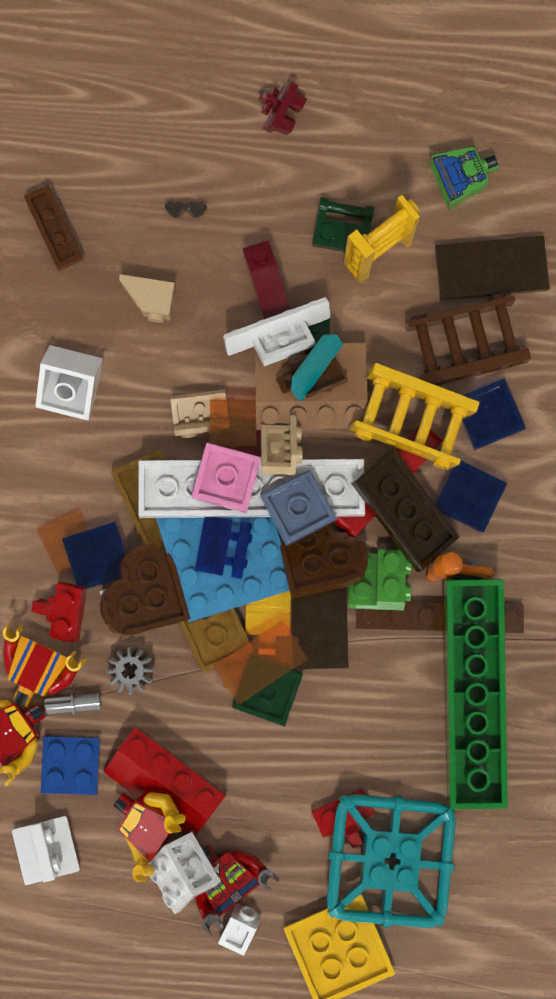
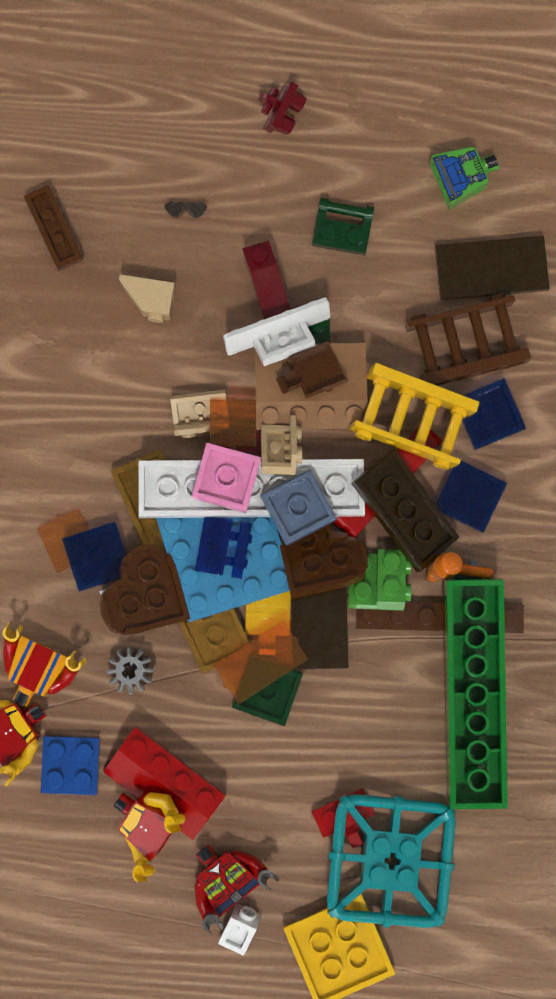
(45, 850): white bracket -> none
(63, 611): red hinge -> none
(68, 382): white slope -> none
(72, 703): light grey axle -> none
(182, 872): white bracket -> none
(315, 365): teal piece -> none
(364, 249): yellow fence -> none

